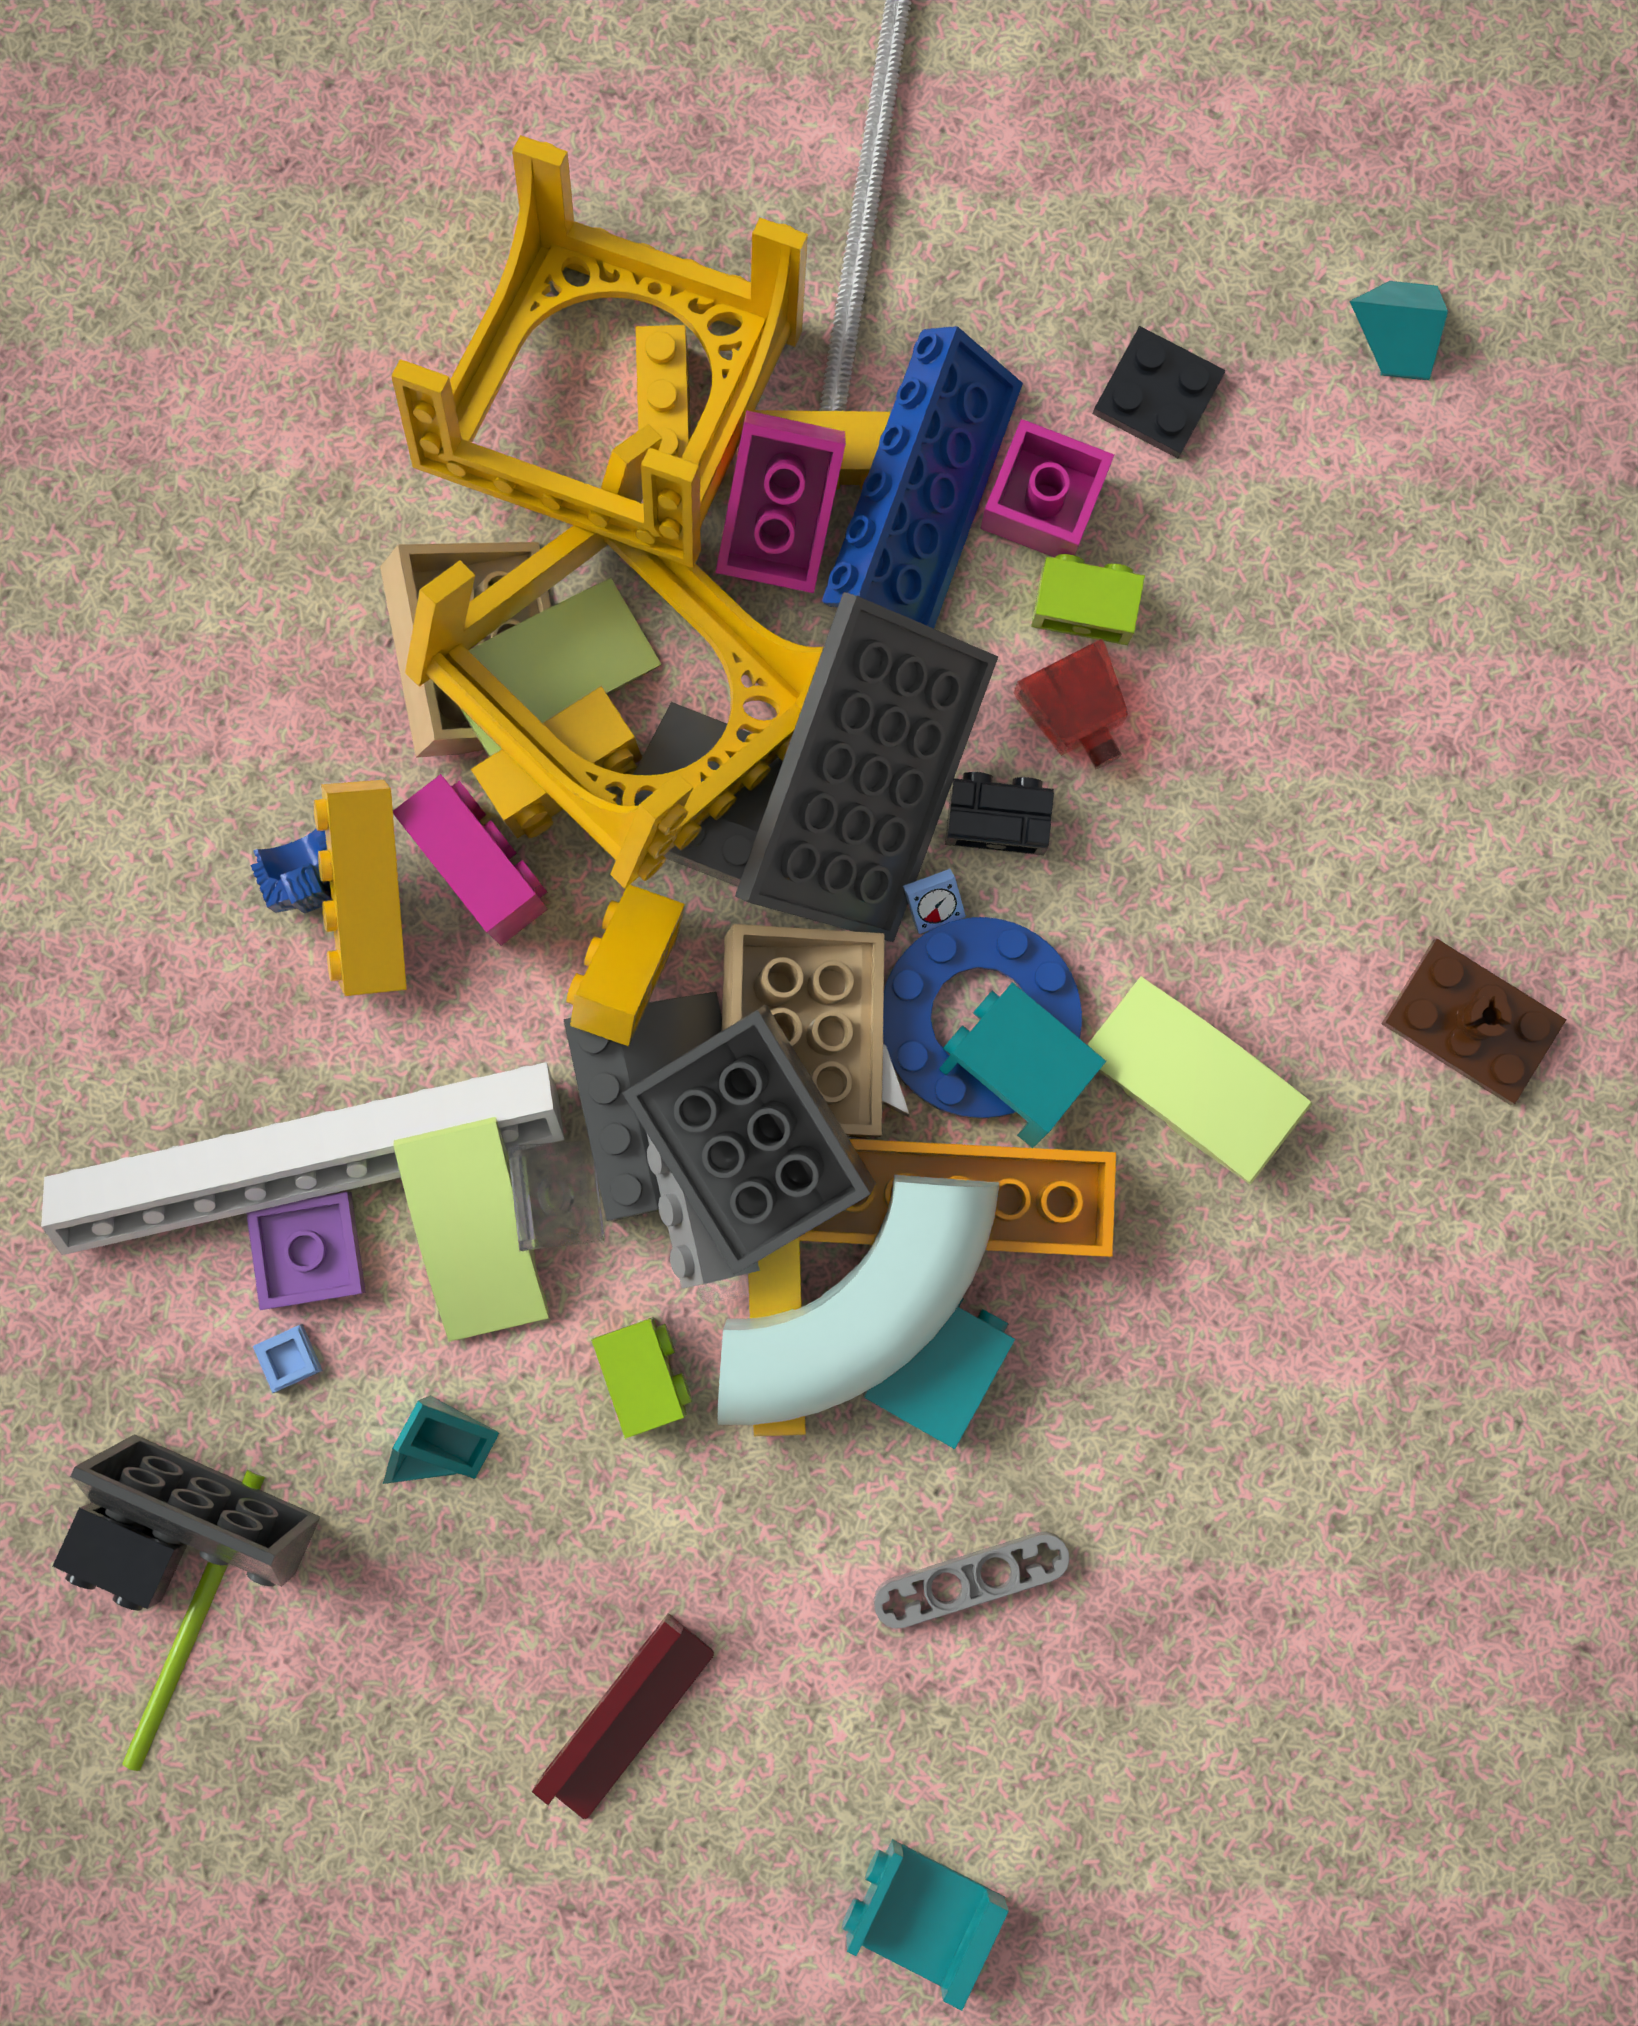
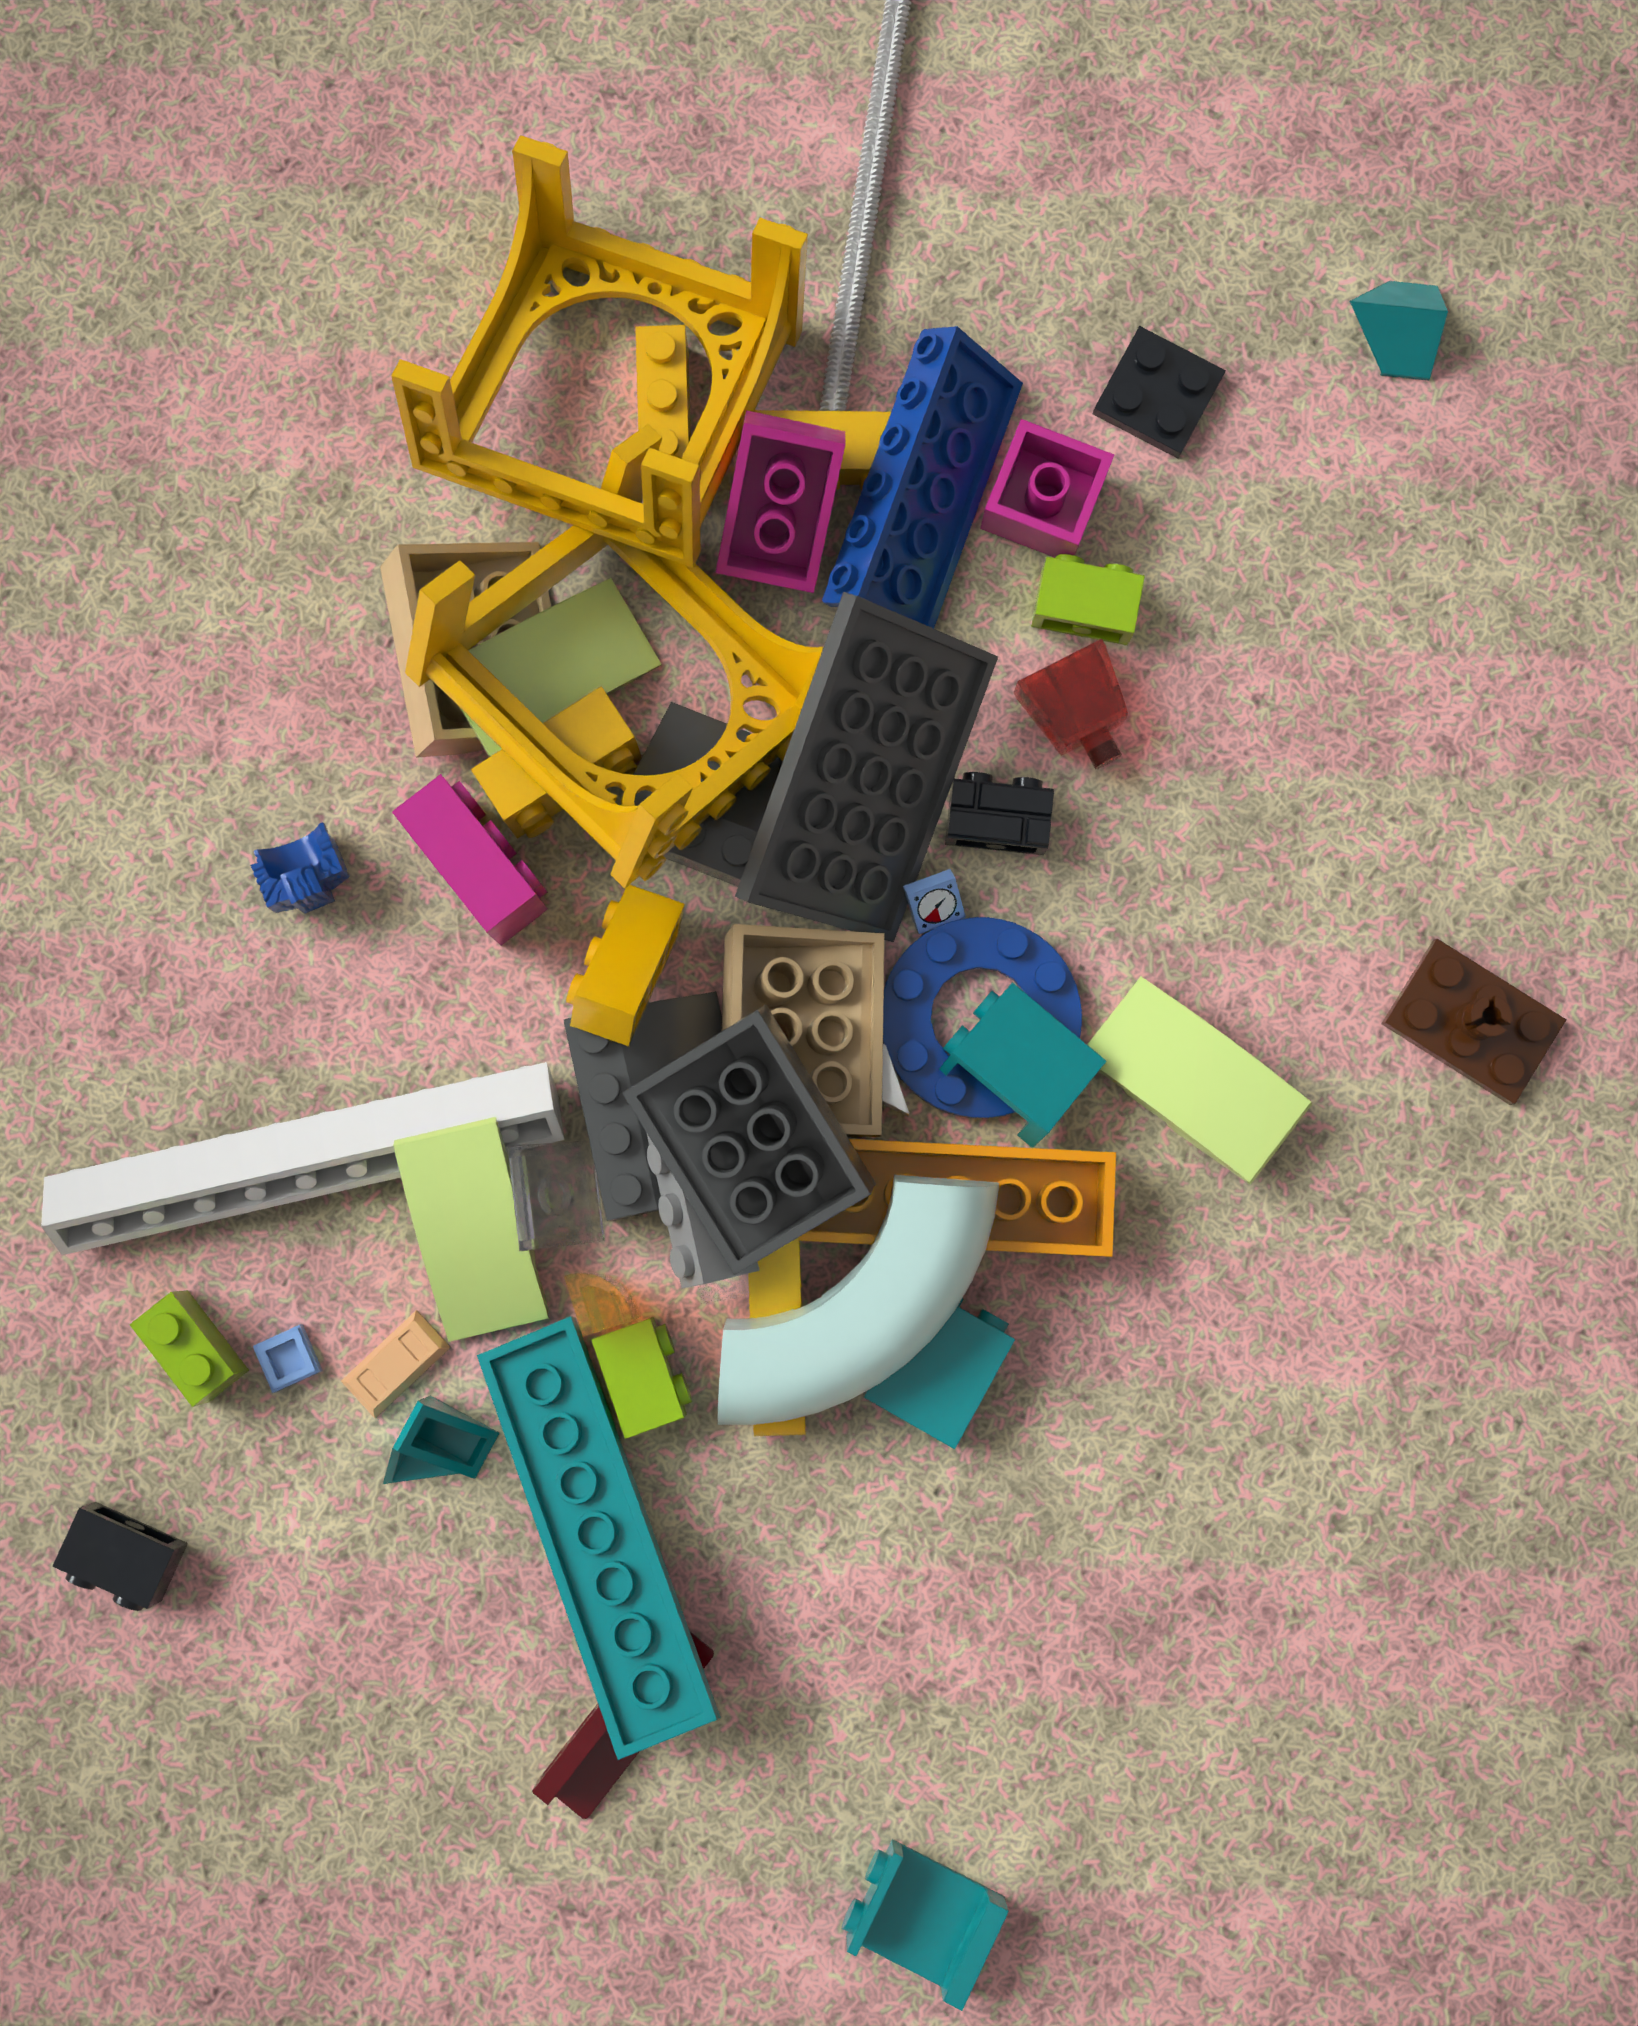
(179, 1654): lime piece -> none
(189, 1347): none -> lime brick
(198, 1508): dark grey slope -> none
(306, 1251): medium lavender plate -> none
(362, 887): yellow brick -> none
(395, 1364): none -> light nougat tile
(598, 1538): none -> teal plate
(600, 1301): none -> clear yellow brick
(973, 1588): light grey beam -> none

